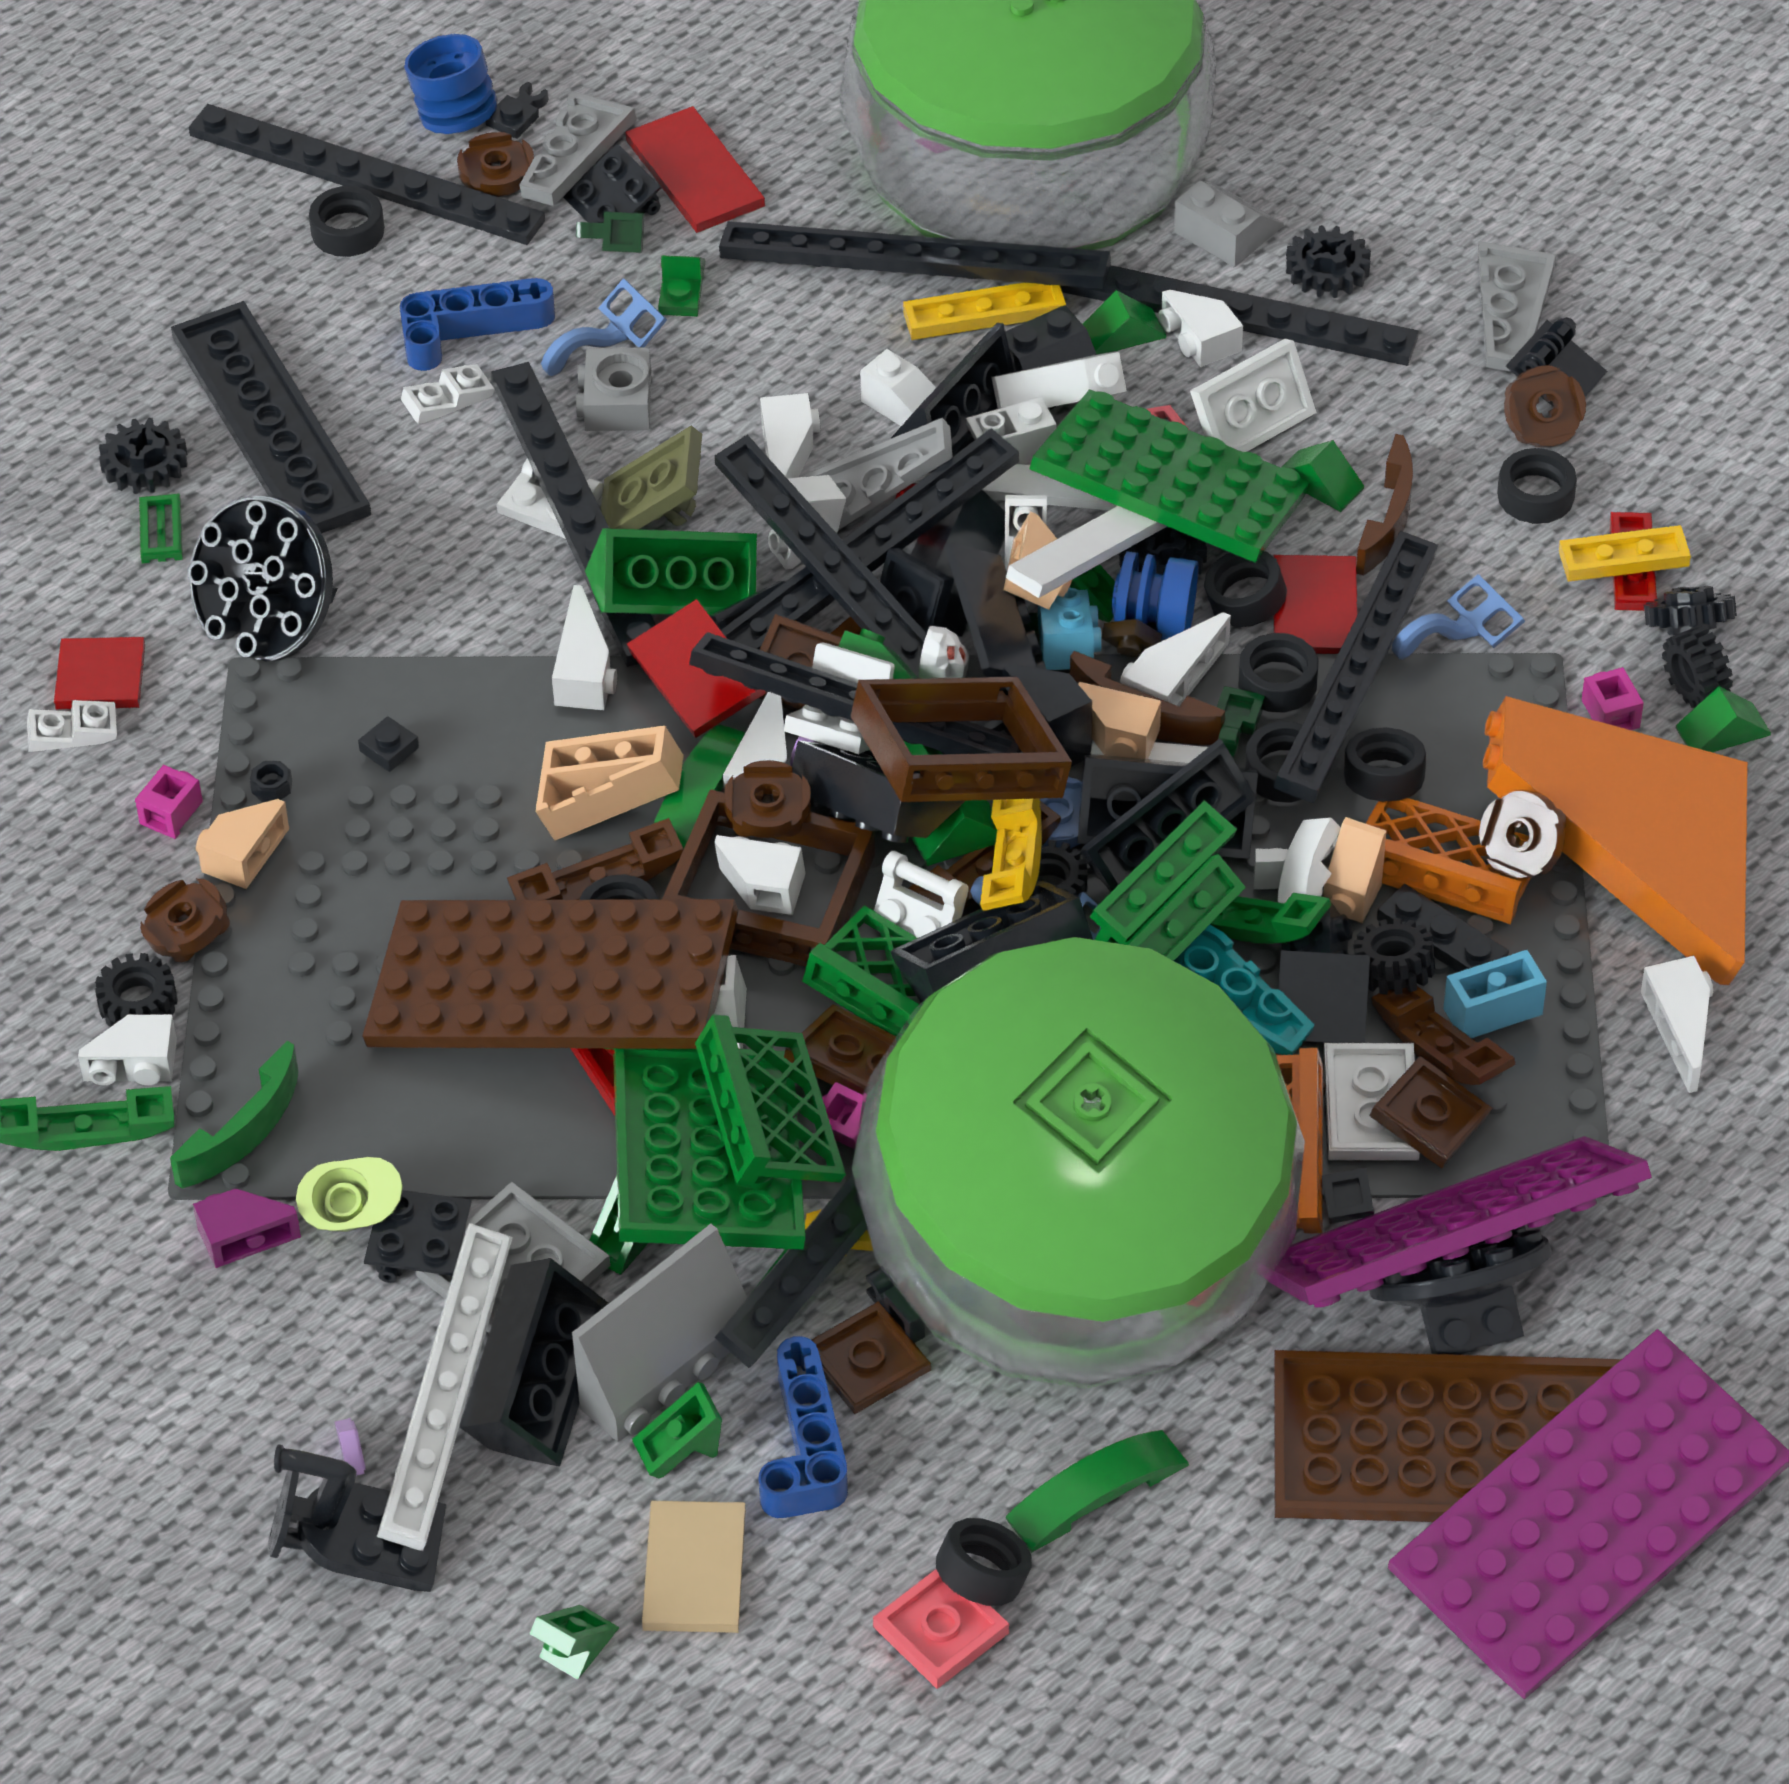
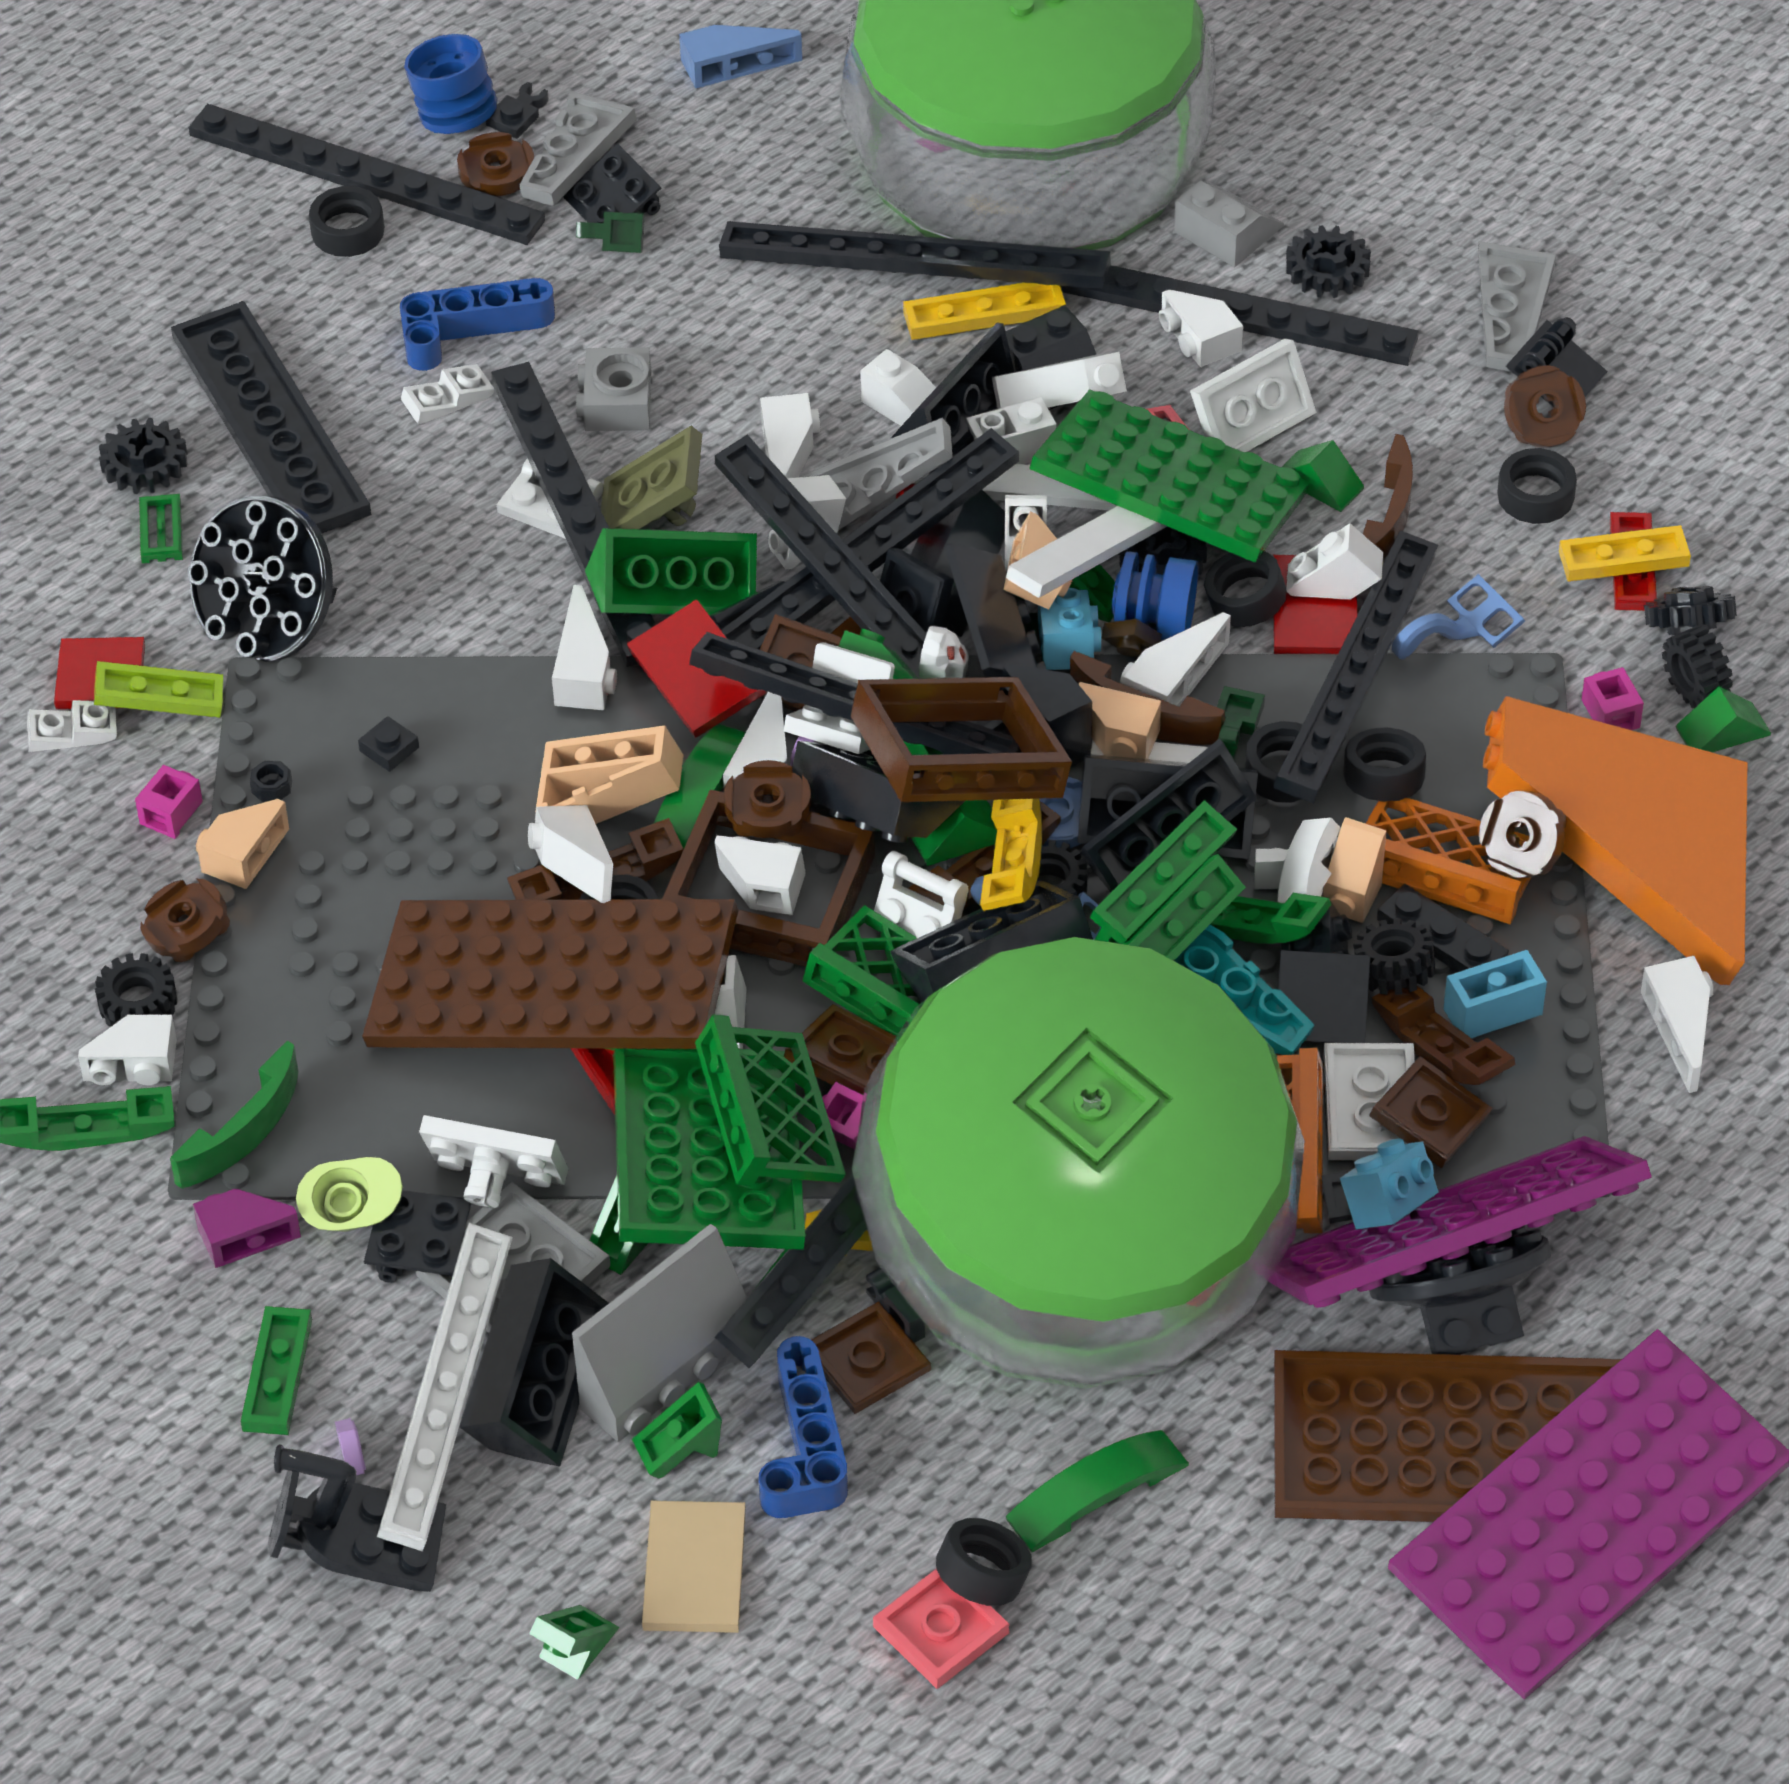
(158, 689): none -> lime plate
(276, 1370): none -> green plate
(492, 1156): none -> white plate
(572, 848): none -> white slope
(618, 330): medium blue piece -> none
(681, 285): green slope -> none
(695, 169): red tile -> none
(736, 51): none -> medium blue slope
(1122, 324): green slope -> none
(1285, 649): black tyre -> none
(1336, 567): none -> white slope
(1389, 1183): none -> medium azure brick

